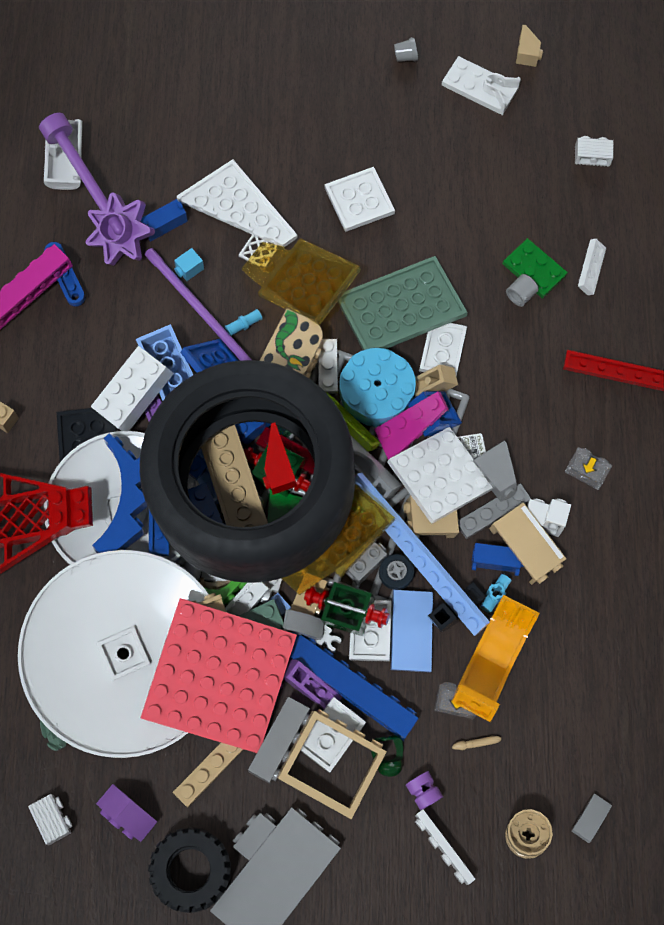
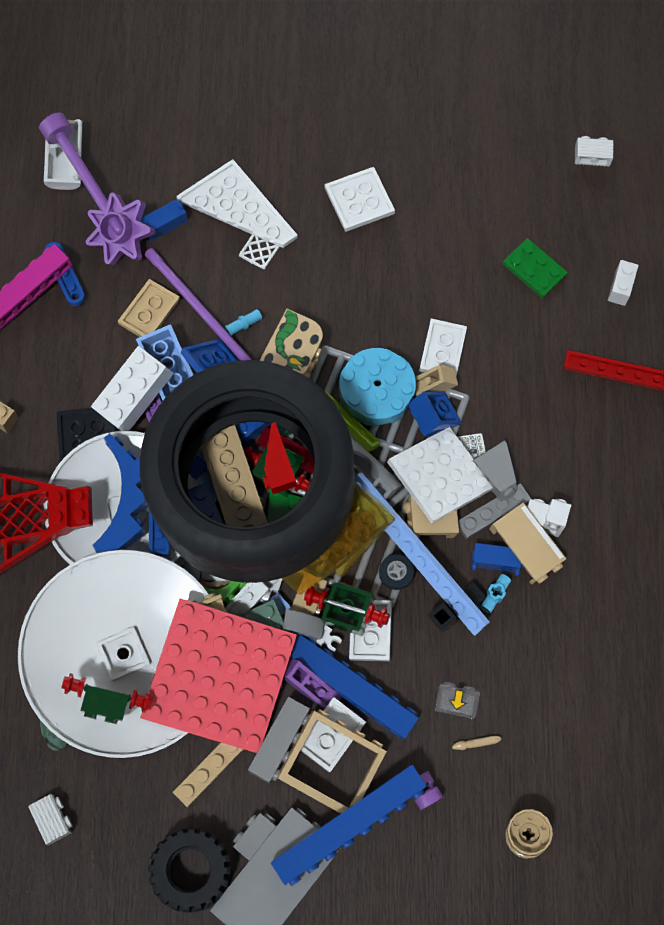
(105, 702): none -> dark green brick
(125, 813): medium lavender brick -> none
(149, 309): none -> tan plate
(188, 264): medium azure brick -> none
(301, 278): clear yellow wedge -> none
(328, 366): white plate -> none
(348, 825): none -> blue brick
(367, 563): light grey brick -> none
(391, 767): dark green piece -> none
(401, 305): sand green plate -> none
(406, 51): light grey piece -> none
(407, 426): dark pink wing -> none
(411, 631): light blue tile -> none
(449, 855): white plate -> none
(481, 85): white plate -> none
(494, 658): light orange panel -> none
(522, 290): light grey piece -> none
(529, 48): tan slope -> none
(588, 468): clear brick -> none
(591, 818): light grey slope -> none
(592, 267): white plate -> none
(623, 282): none -> white brick

